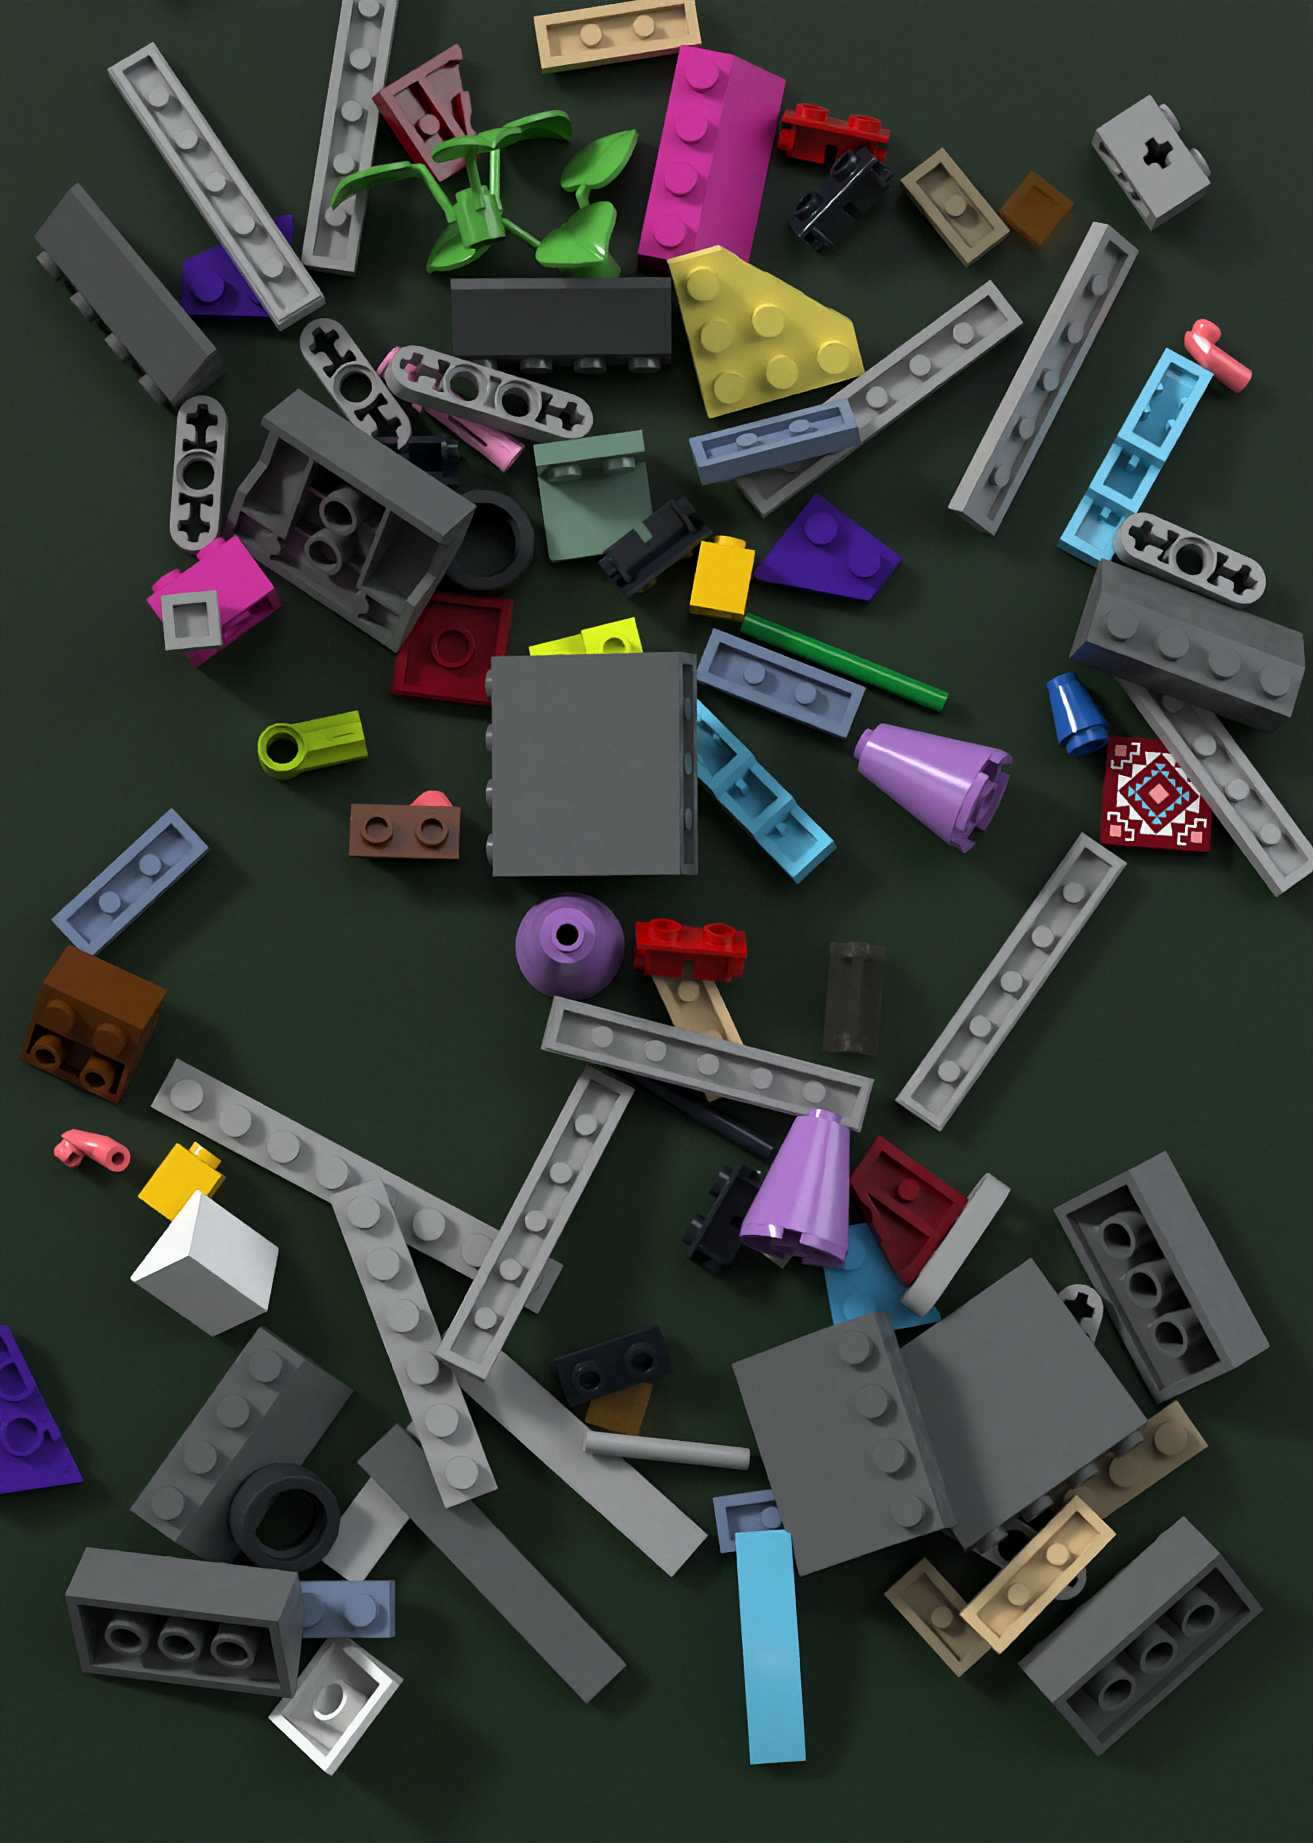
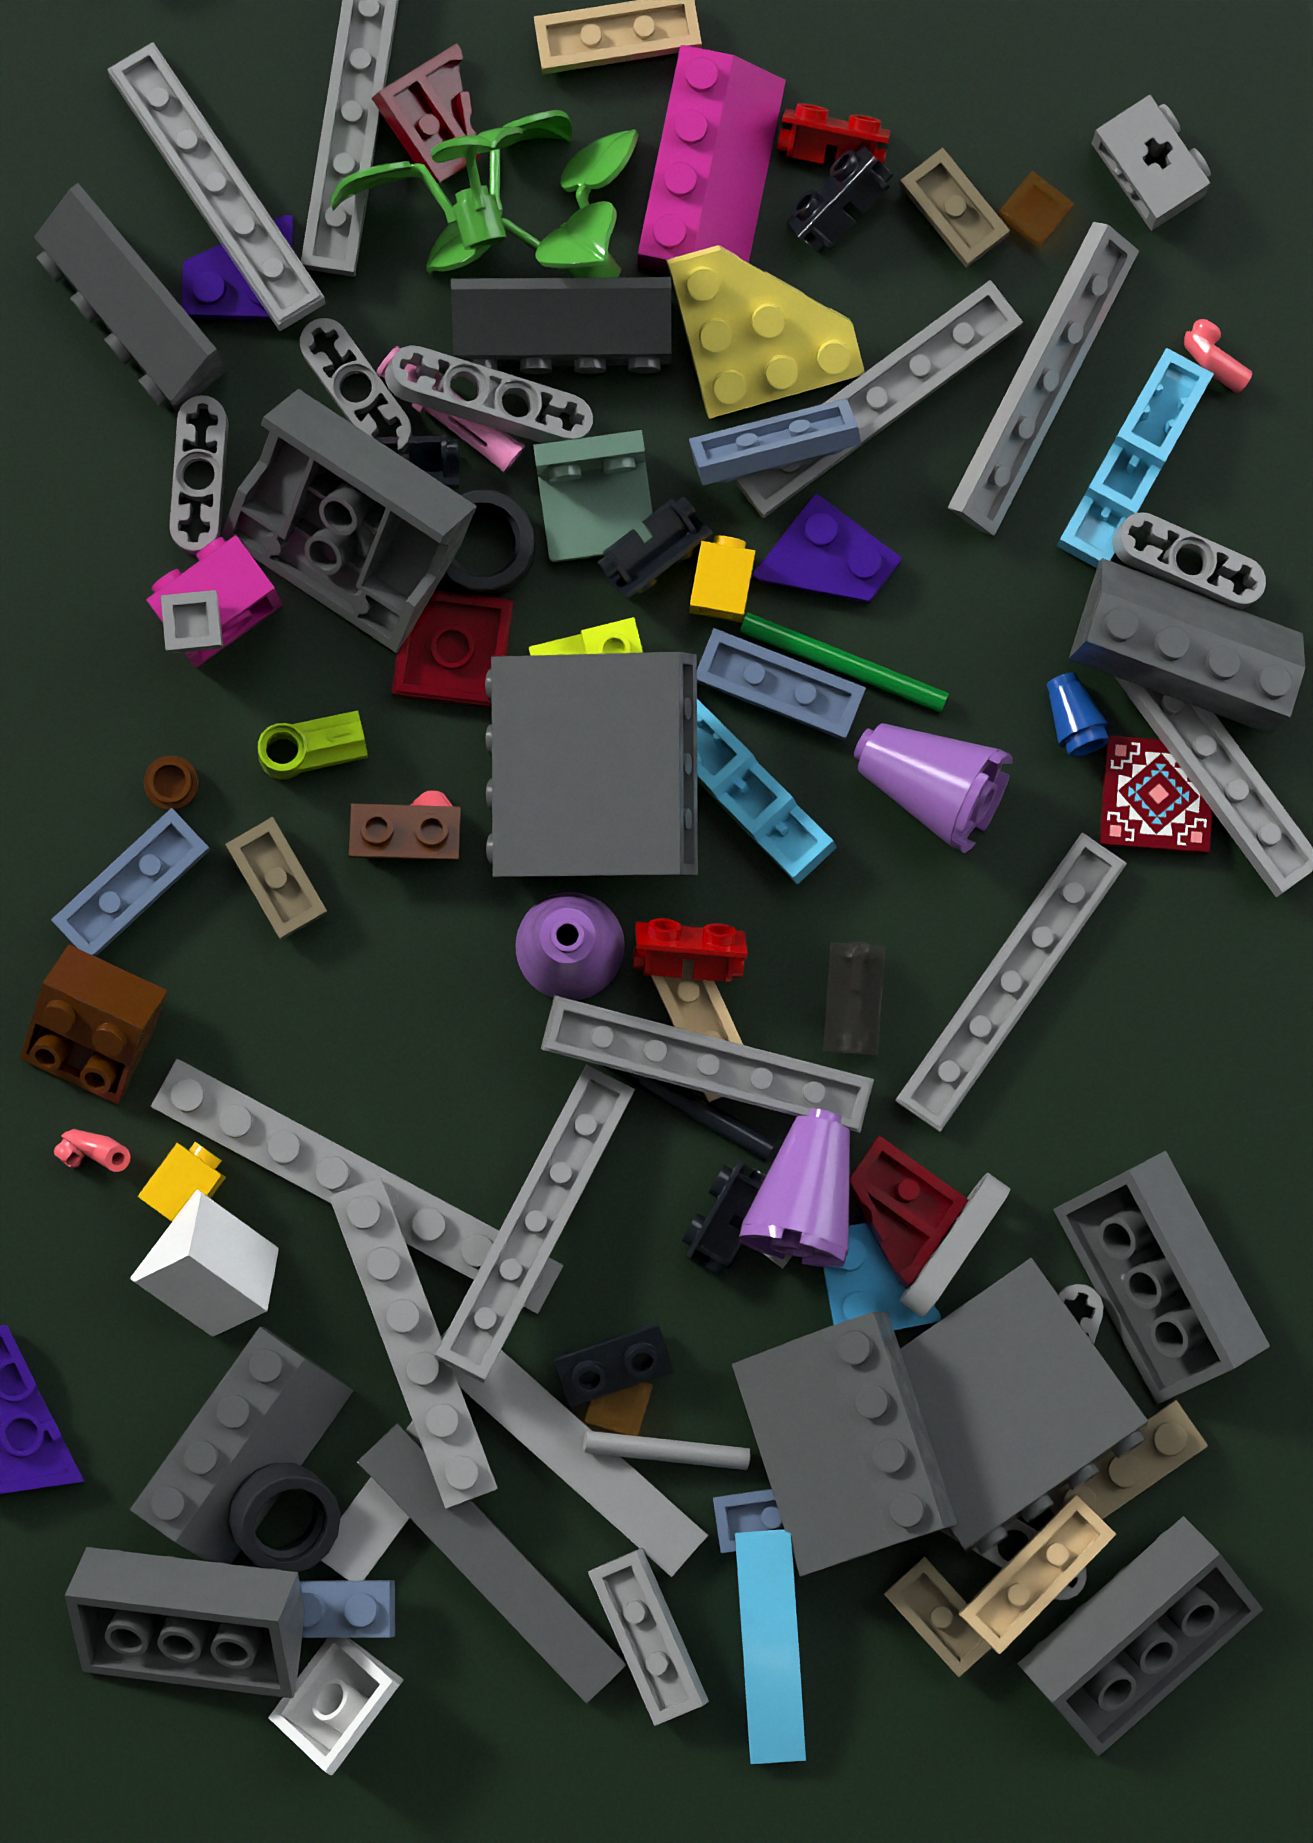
(171, 783): none -> reddish brown plate
(276, 878): none -> dark tan plate
(648, 1636): none -> light grey plate

